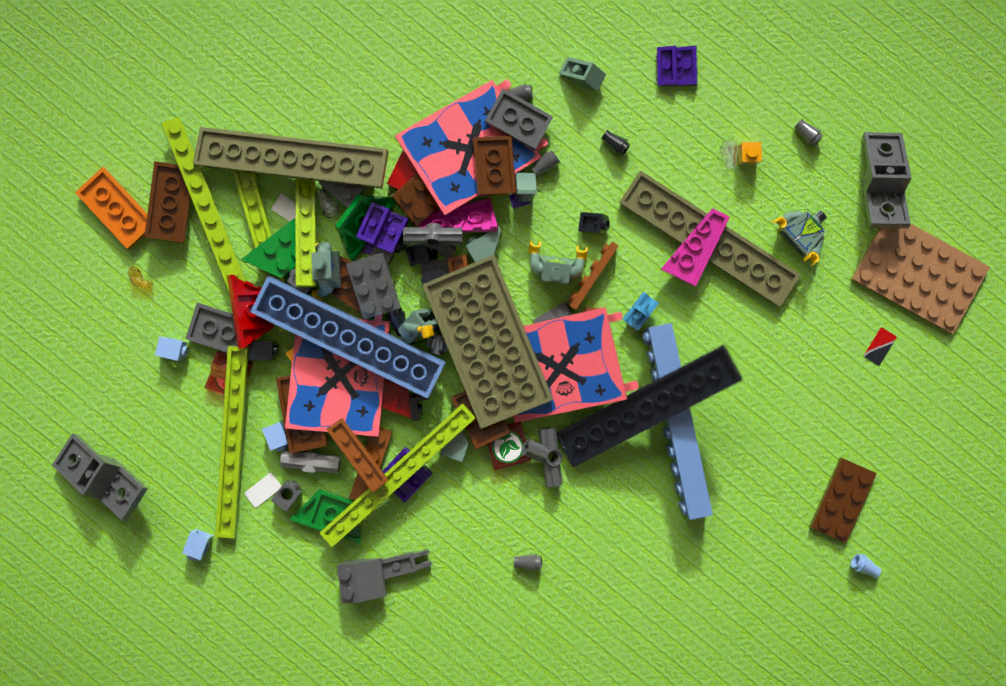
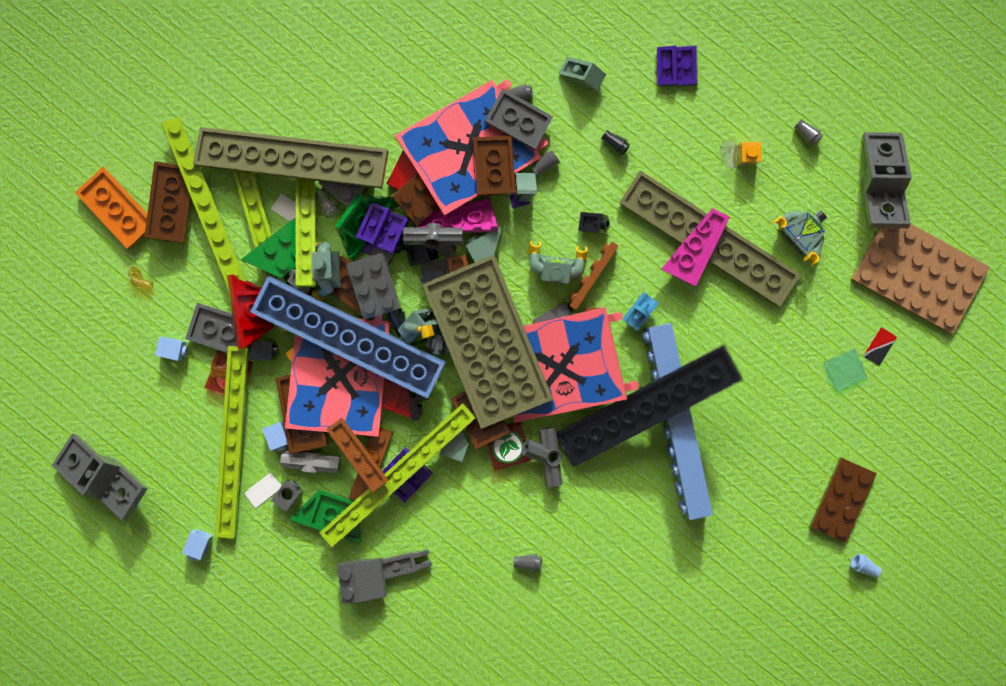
(845, 369): none -> clear light blue piece

